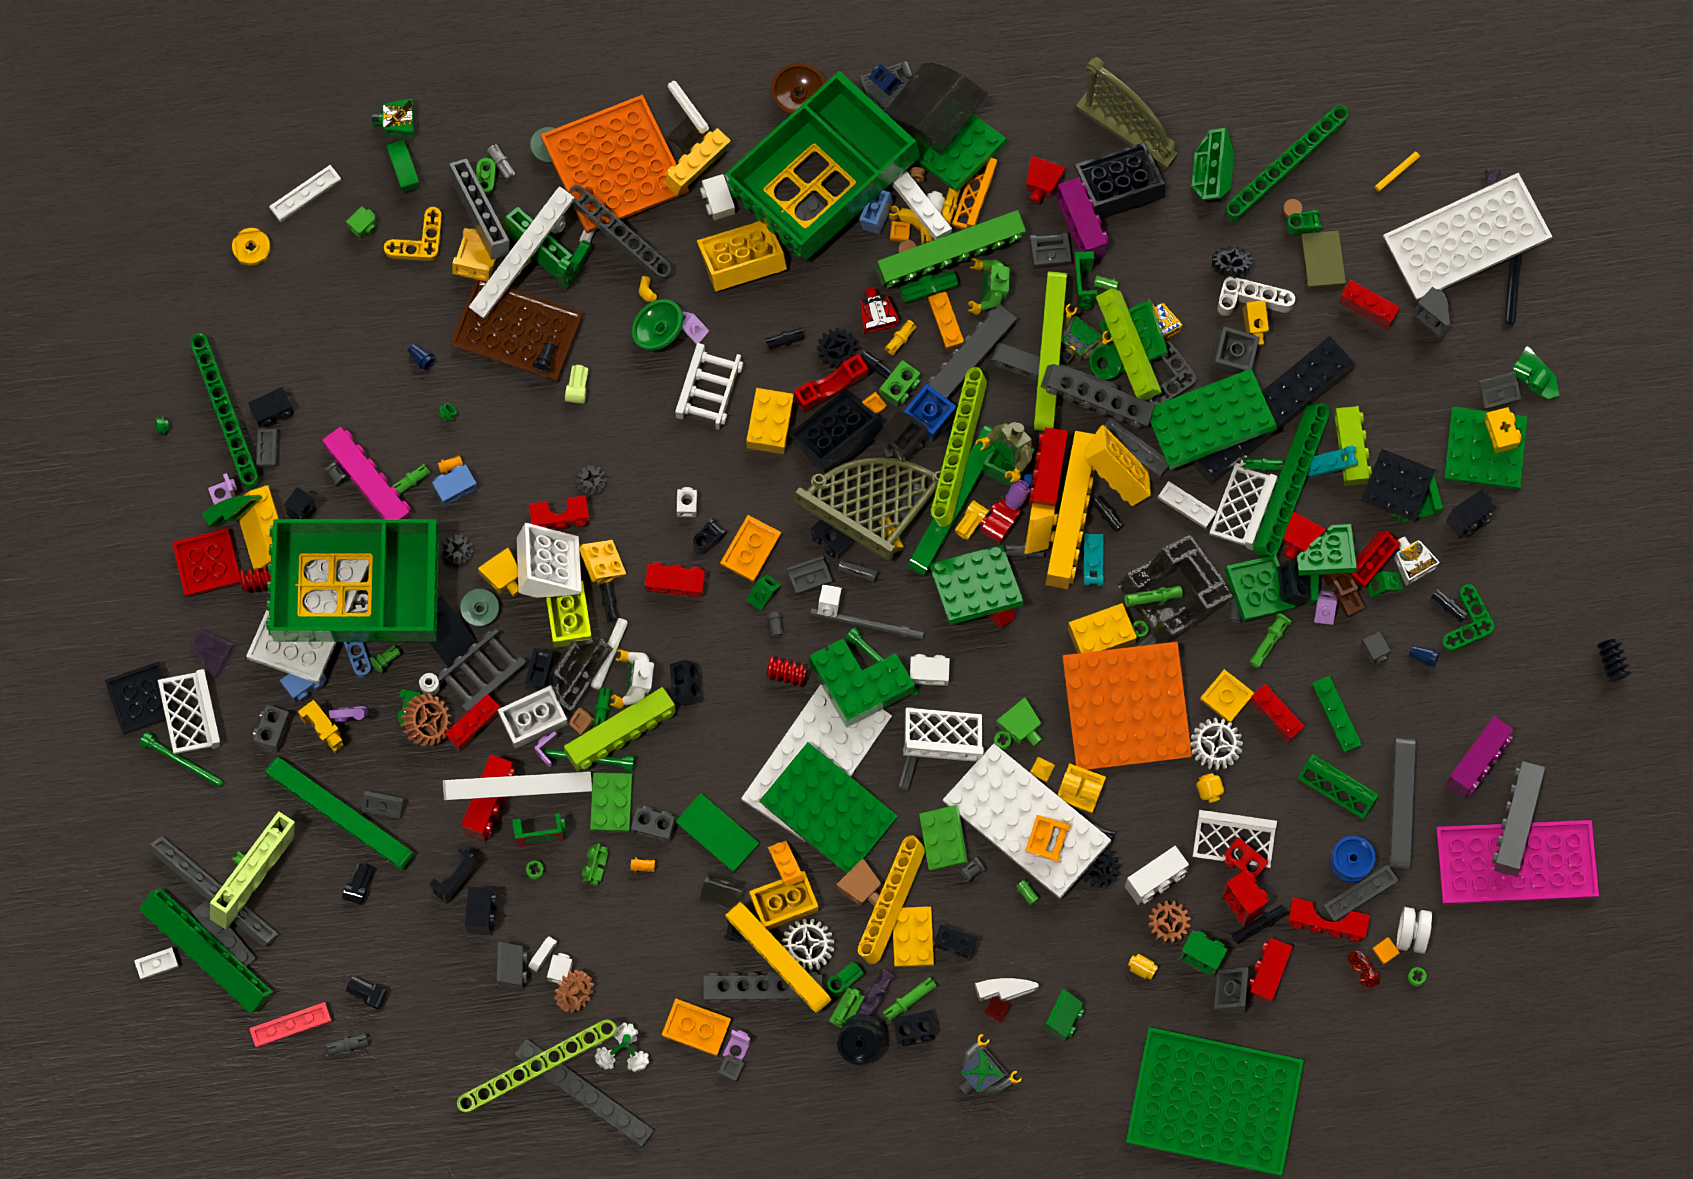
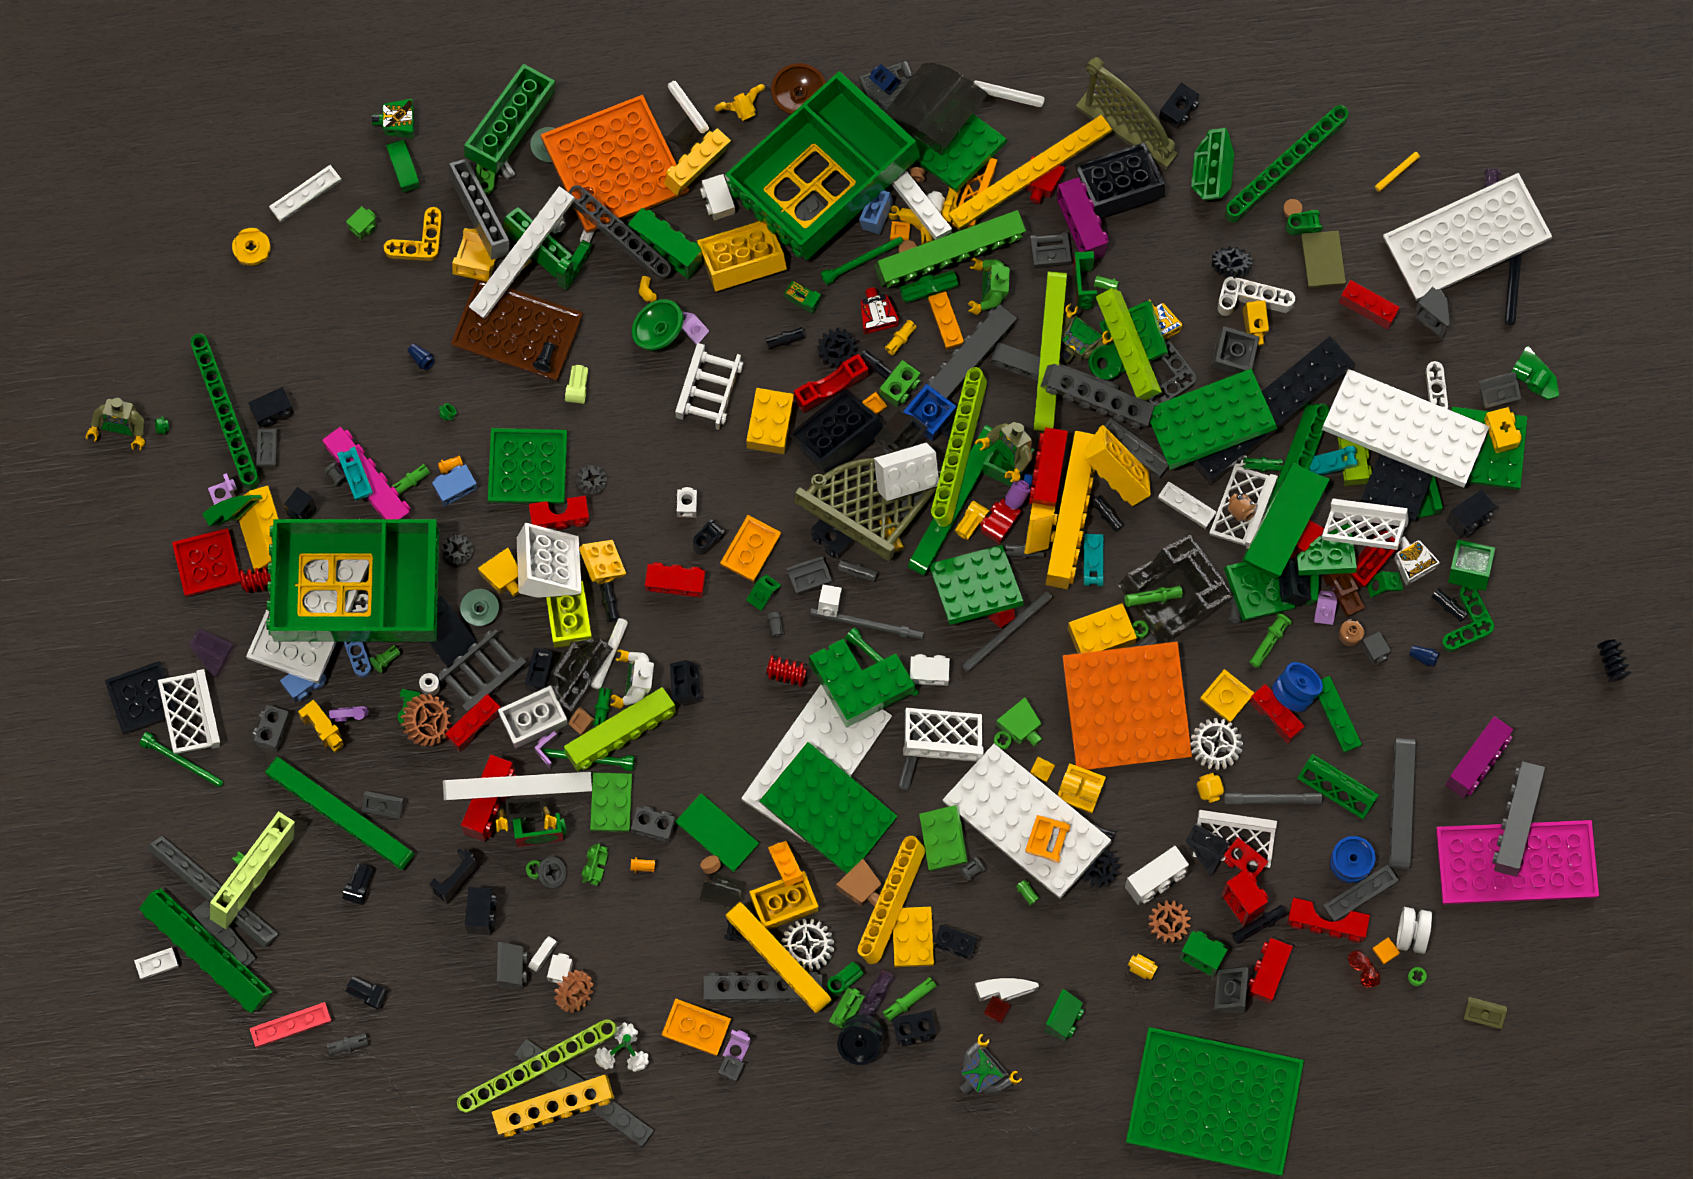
(118, 418): none -> olive torso
(355, 474): none -> teal plate
(503, 1116): none -> yellow brick
(509, 118): none -> green brick
(527, 466): none -> green plate
(527, 809): none -> clear smoke torso
(558, 875): none -> dark grey gear
(671, 245): none -> green brick
(710, 864): none -> medium nougat tile
(743, 104): none -> yellow piece
(802, 297): none -> green leg
(830, 275): none -> green piece
(906, 471): none -> white brick
(1007, 631): none -> dark grey piece
(1011, 94): none -> white axle
(1030, 172): none -> yellow plate
(1181, 96): none -> black brick
(1207, 847): none -> black wing
(1241, 507): none -> medium nougat head
(1285, 520): none -> green arch
(1297, 687): none -> blue wheel
(1305, 798): none -> dark grey piece
(1349, 638): none -> medium nougat head
(1368, 514): none -> white fence
(1405, 428): none -> white plate
(1440, 375): none -> white beam
(1471, 565): none -> green piece
(1485, 1012): none -> olive slope

